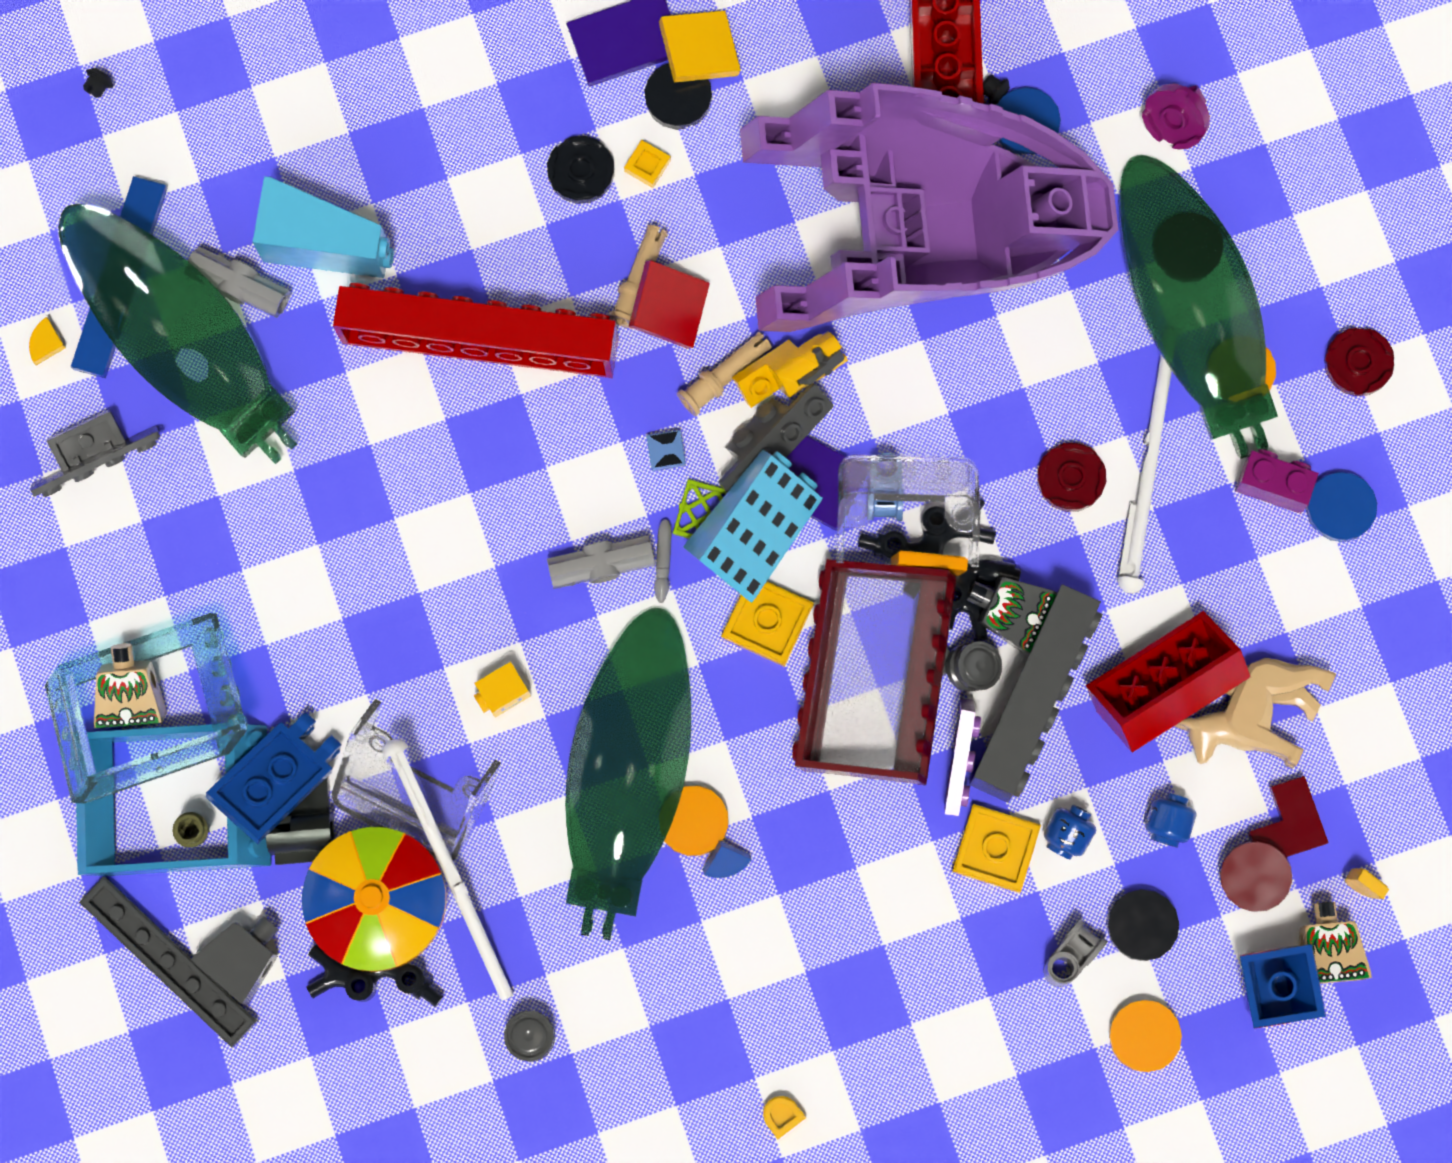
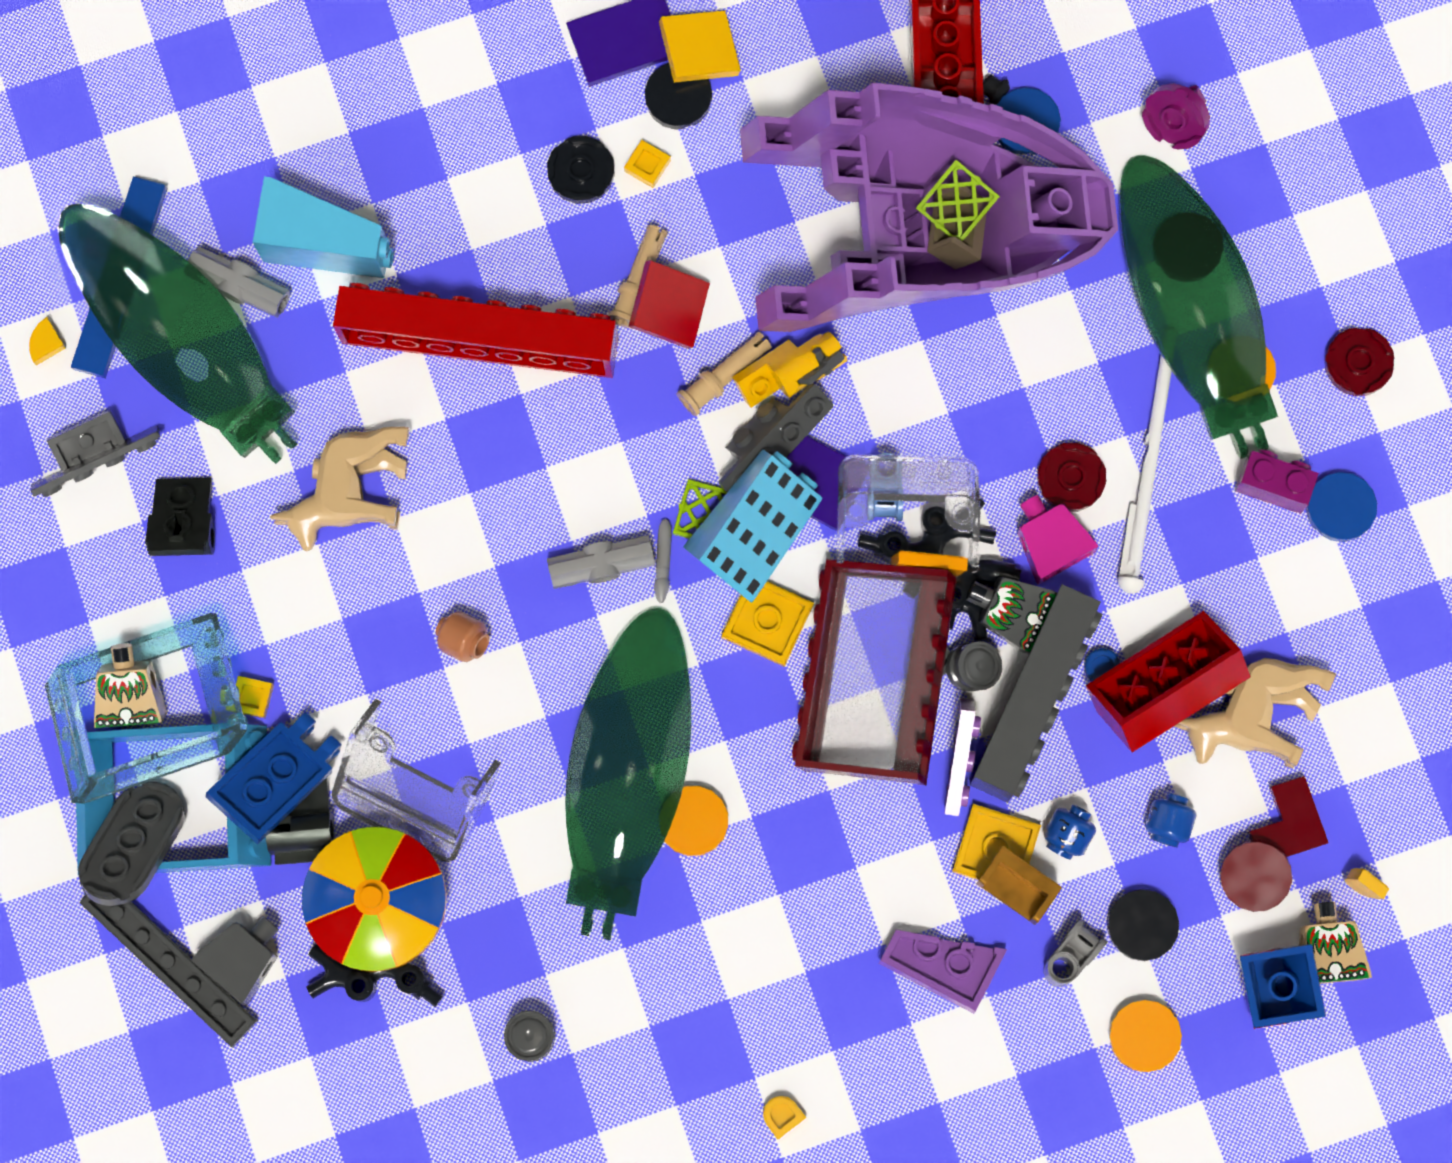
(97, 82): black piece -> none
(131, 844): none -> dark grey tile
(181, 518): none -> pearl dark grey piece
(183, 826): olive cone -> none
(254, 696): none -> yellow tile
(338, 489): none -> tan animal
(394, 749): white bar -> none
(462, 636): none -> nougat head
(501, 690): yellow brick -> none
(666, 450): medium blue tile -> none
(726, 861): blue tile -> none
(944, 967): none -> medium lavender wing
(951, 249): none -> dark tan panel
(975, 180): none -> lime window
(1019, 885): none -> pearl gold panel
(1052, 539): none -> dark pink torso
(1099, 663): none -> blue tile

